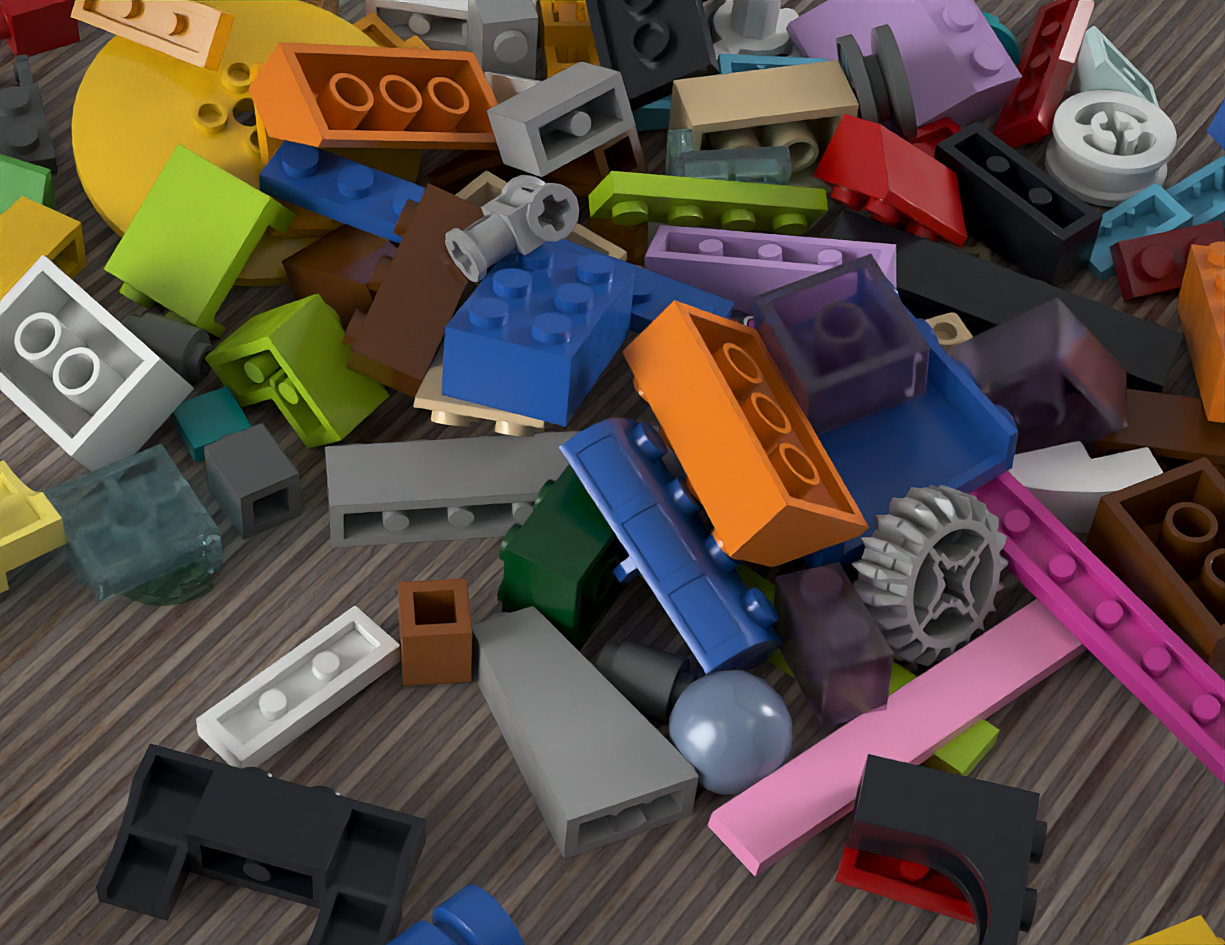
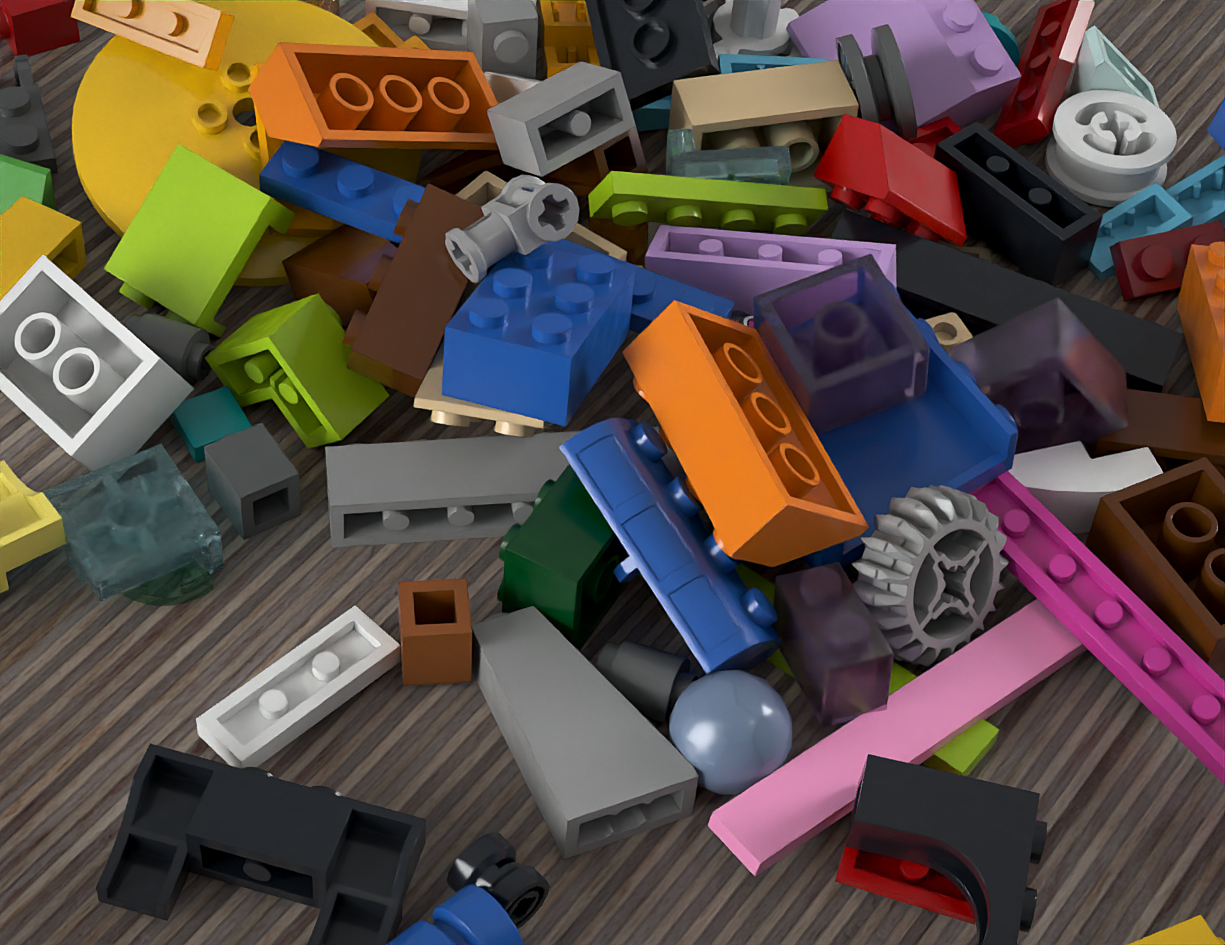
(493, 866): none -> black wheel

